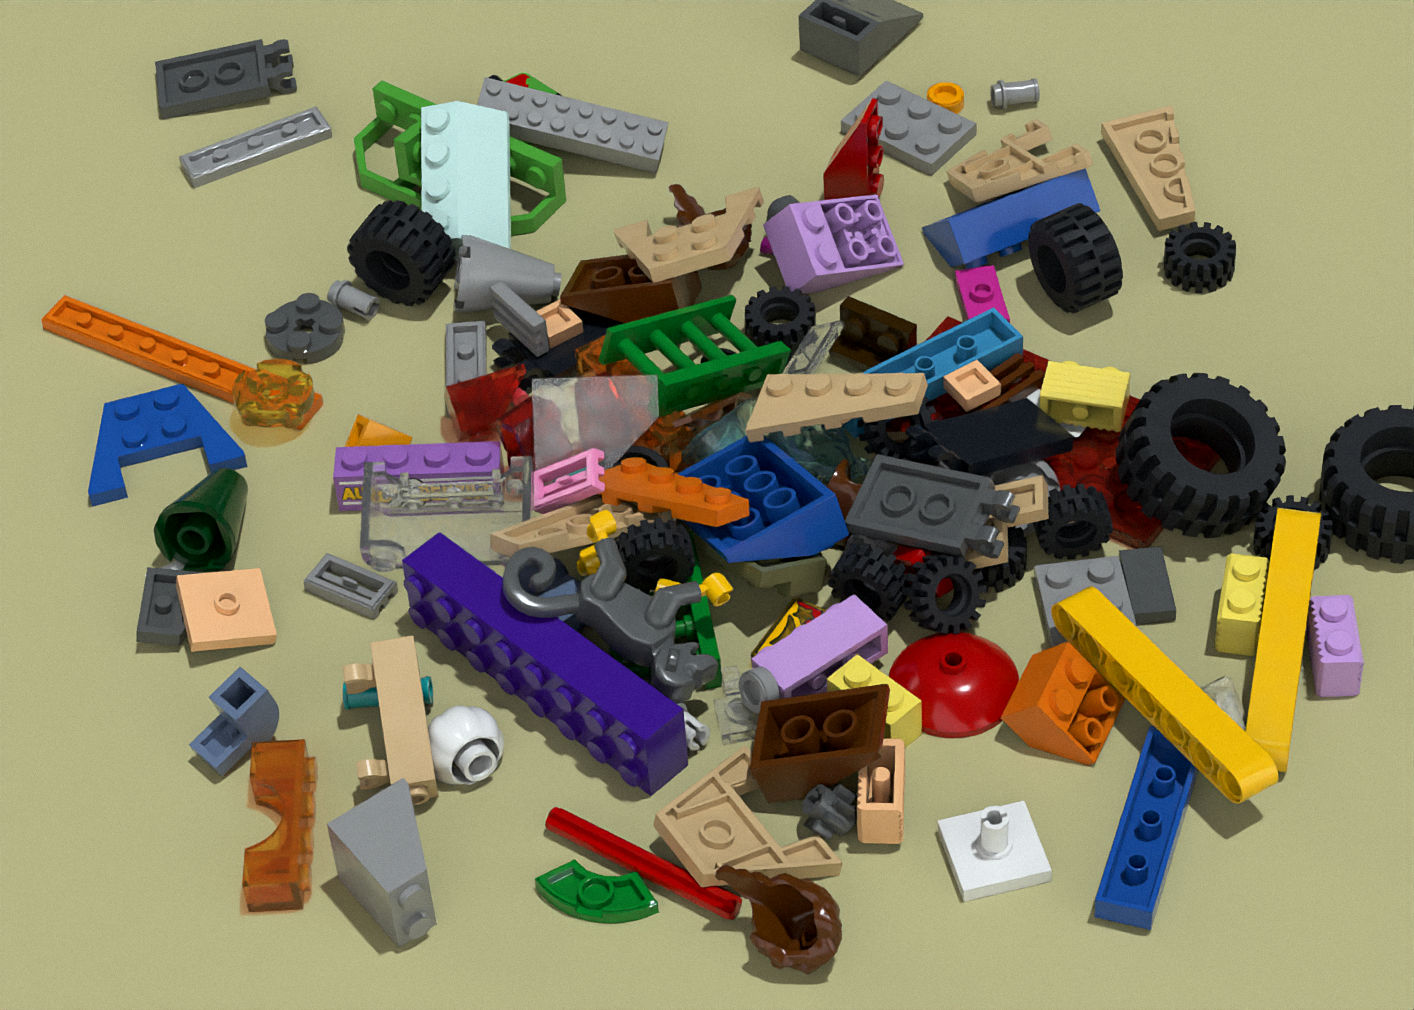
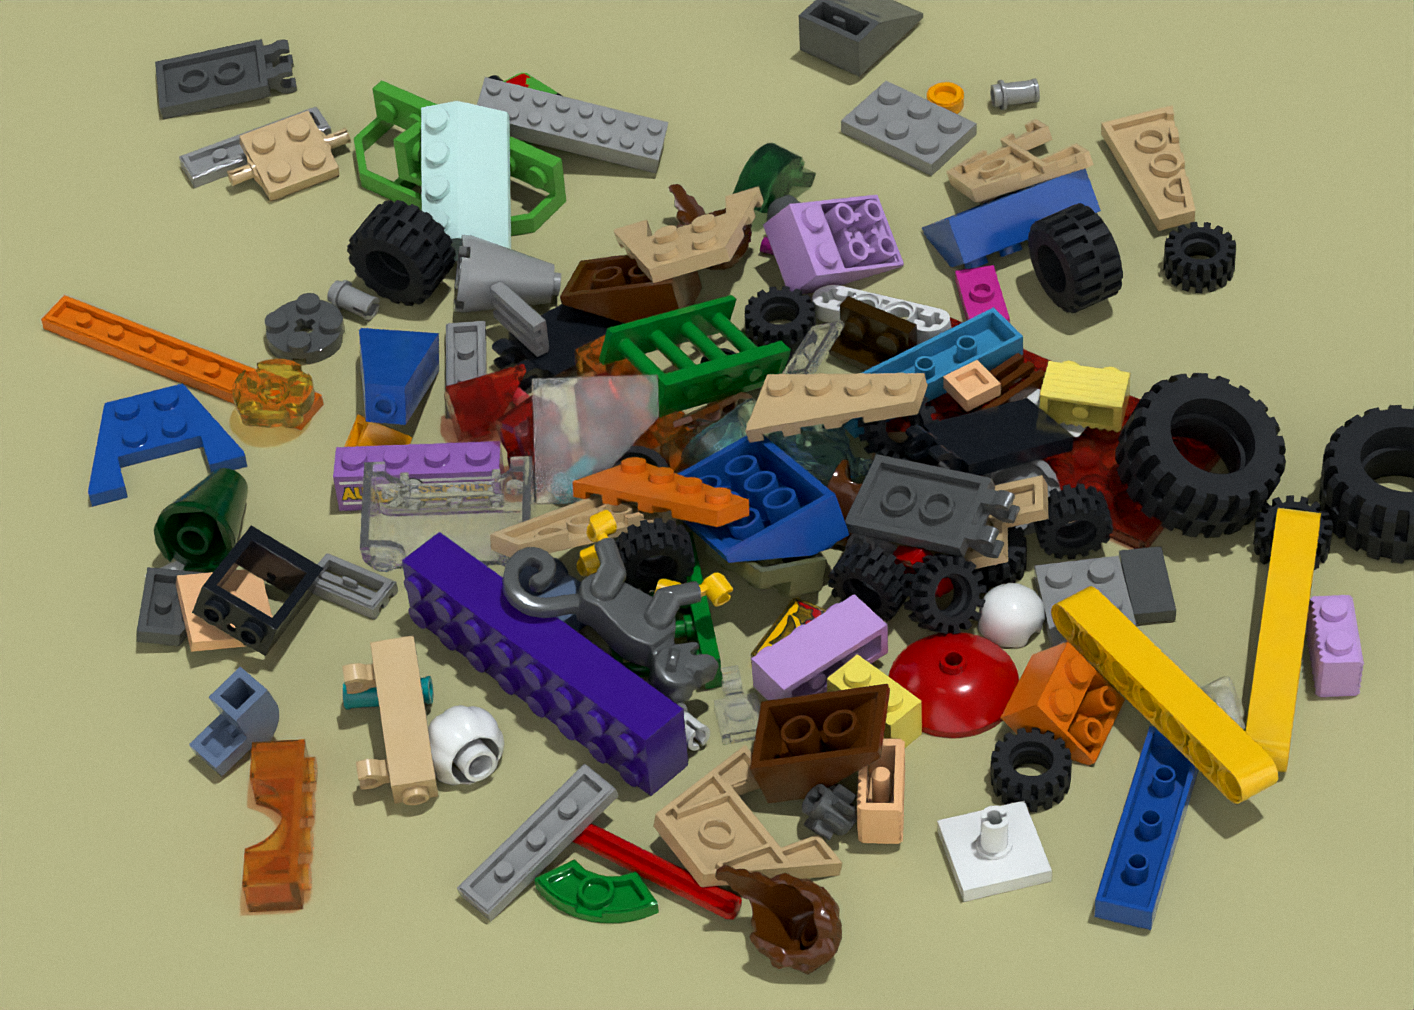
(273, 564): none -> black window
(288, 156): none -> tan plate
(384, 862): light grey slope -> none
(396, 372): none -> blue slope
(537, 842): none -> light grey tile
(561, 323): light nougat tile -> none
(568, 488): bright pink tile -> none
(757, 686): light grey tile -> none
(774, 172): none -> clear green brick
(857, 159): red slope -> none
(929, 320): none -> white beam
(1011, 615): none -> white hair
(1028, 749): none -> black tyre
(1241, 604): light yellow brick -> none

